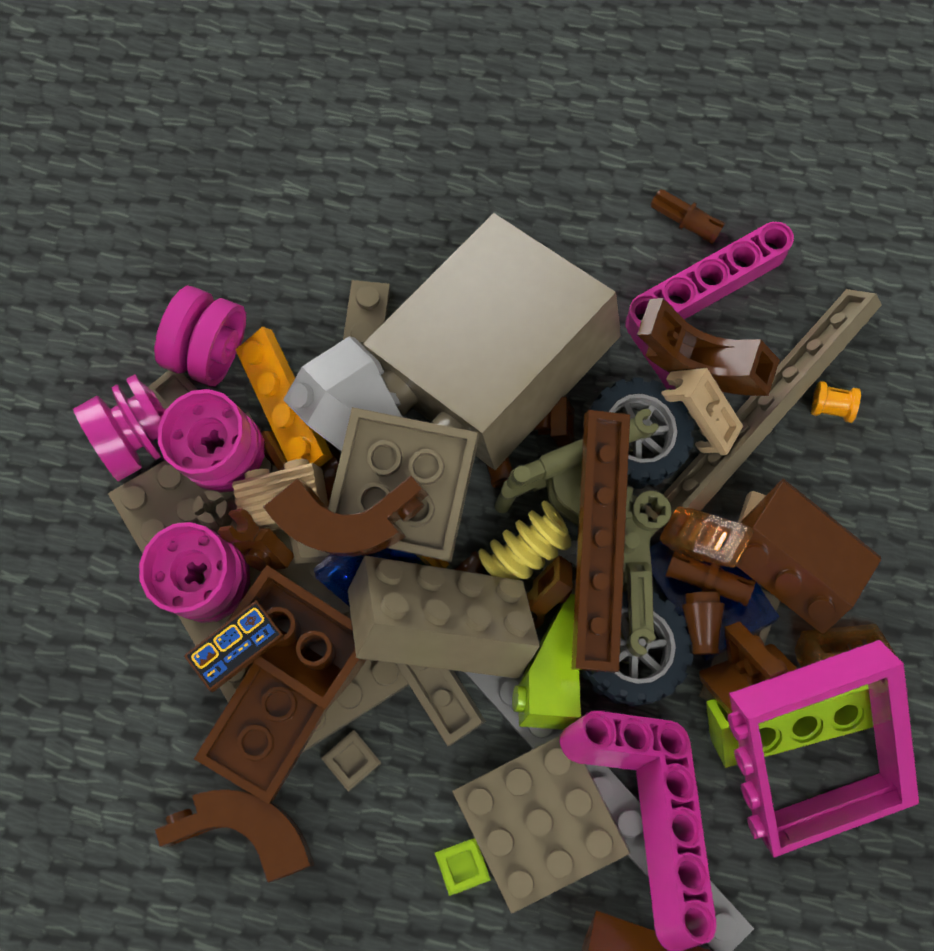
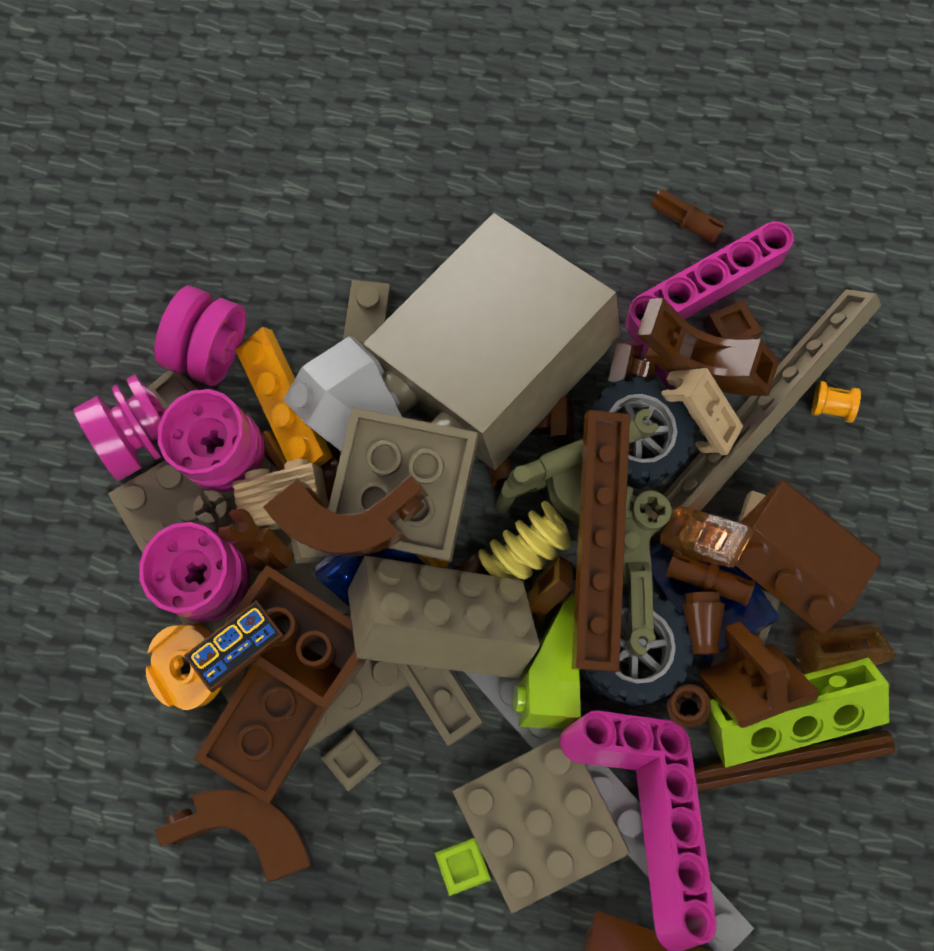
(164, 674): none -> light orange plate
(628, 362): none -> reddish brown tile
(688, 696): none -> reddish brown cone
(734, 323): none -> reddish brown plate
(796, 760): none -> reddish brown axle
(846, 806): dark pink window -> none

